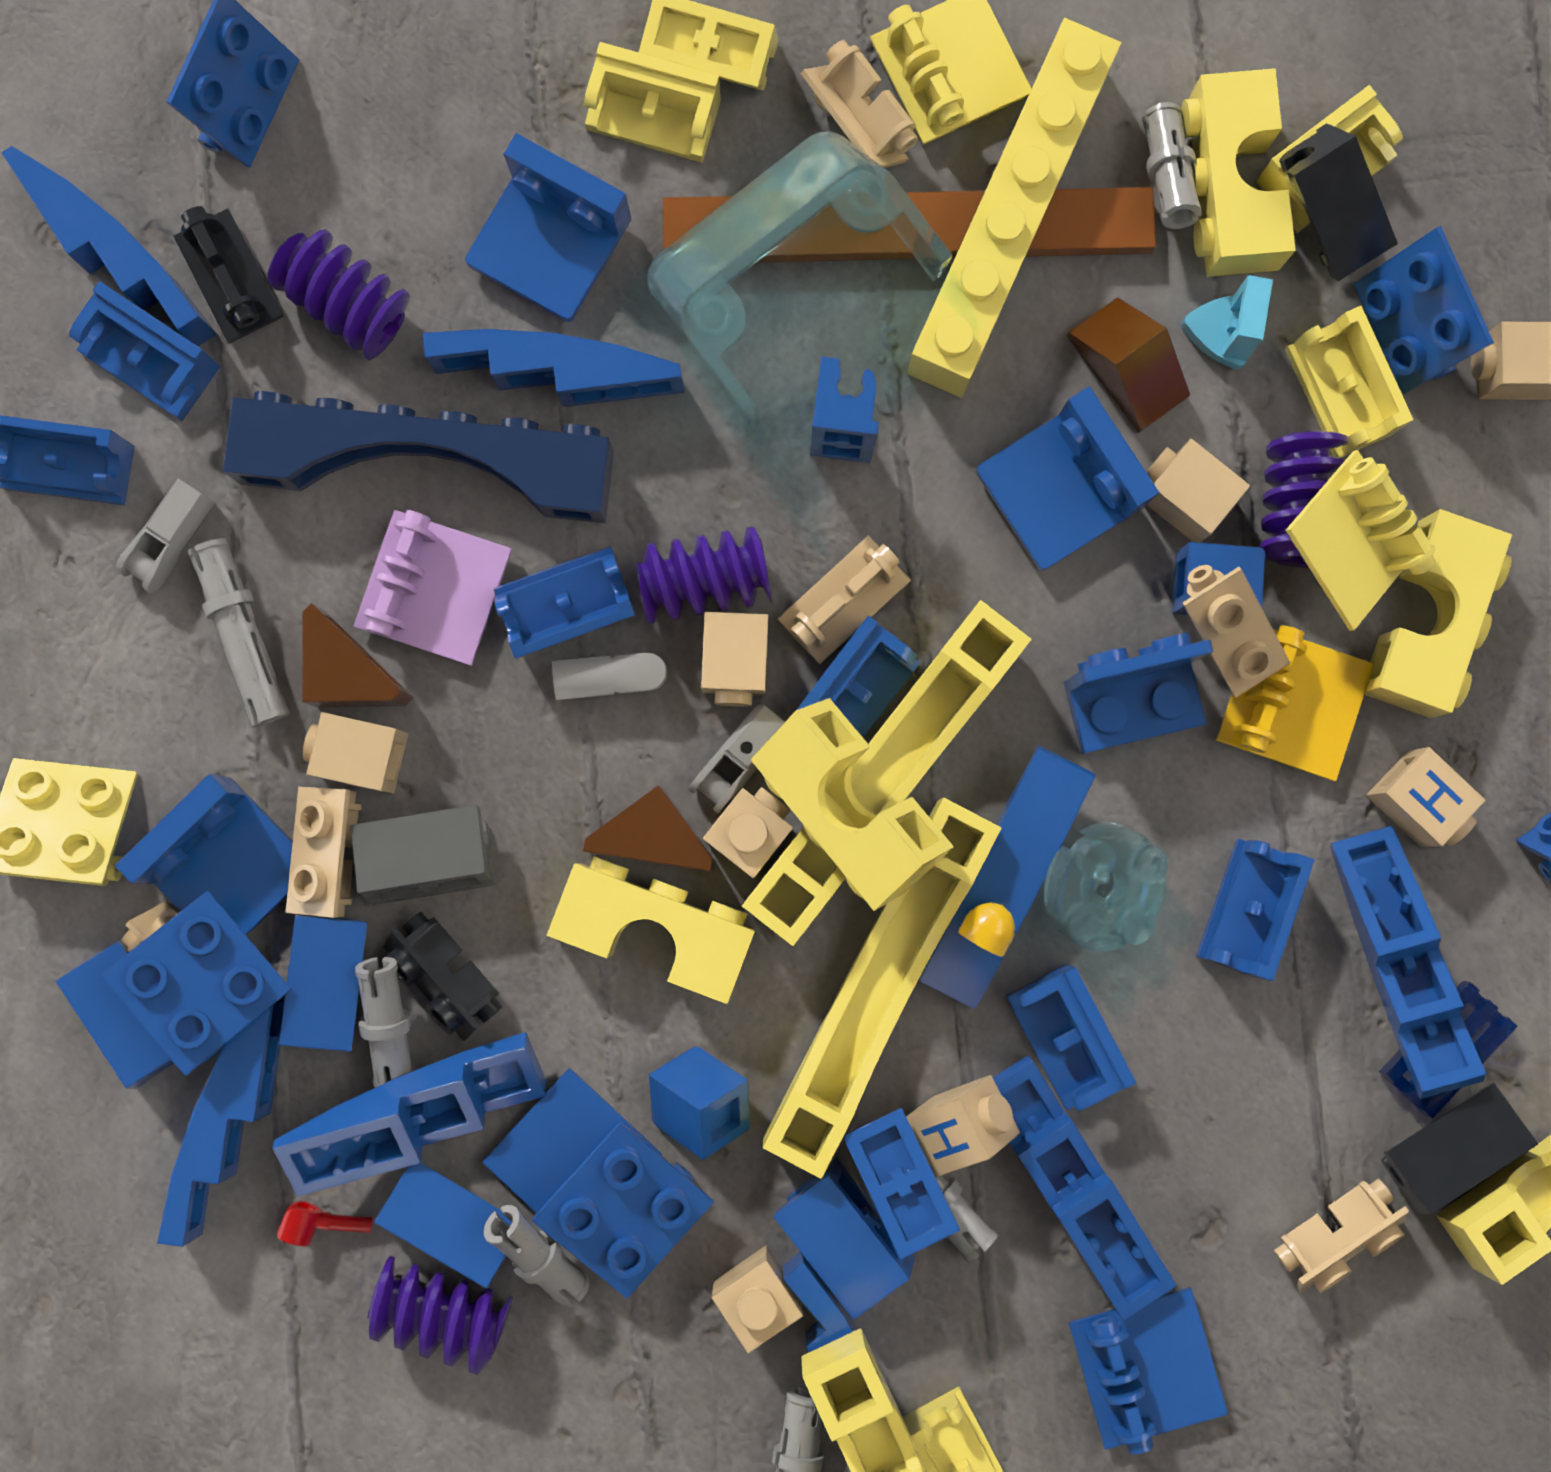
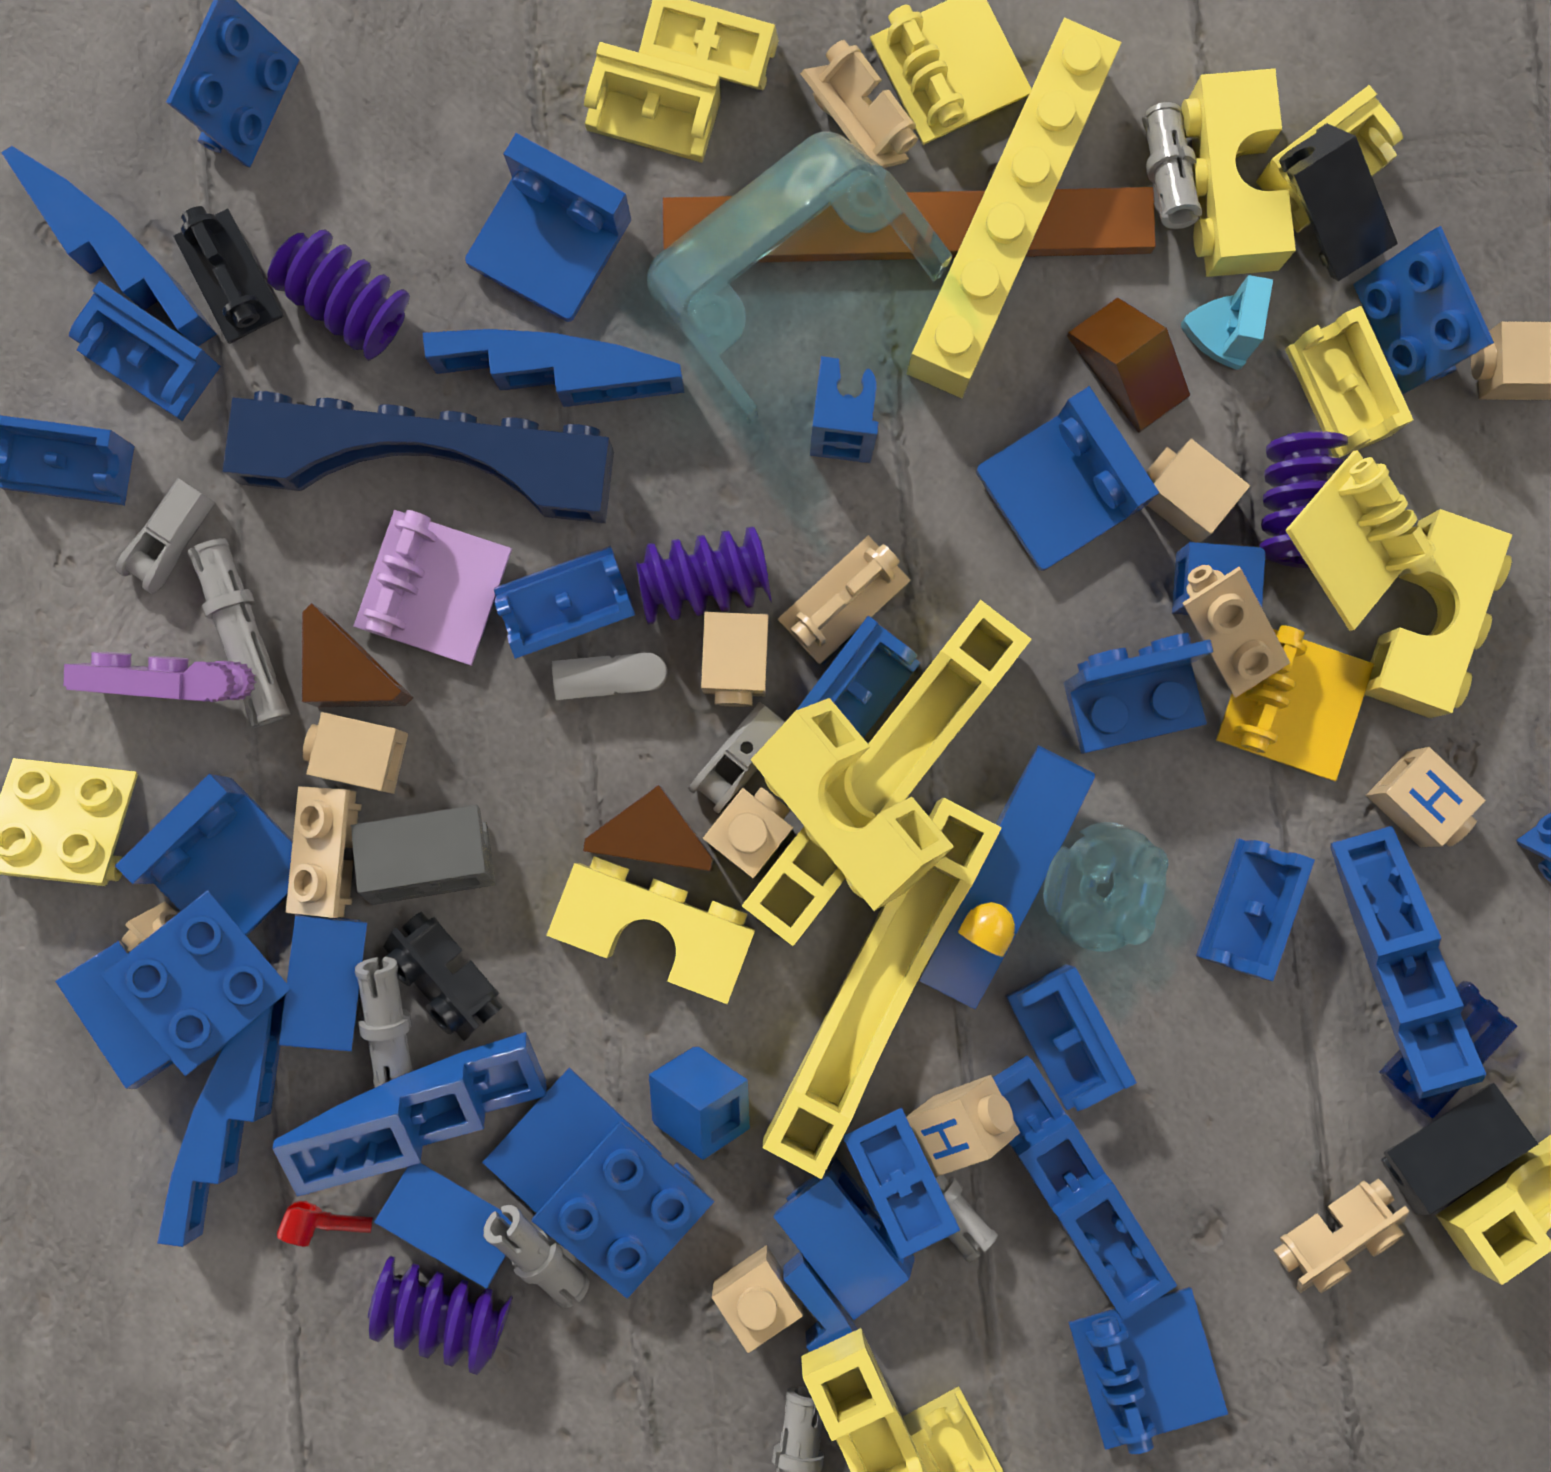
(162, 678): none -> medium lavender hinge

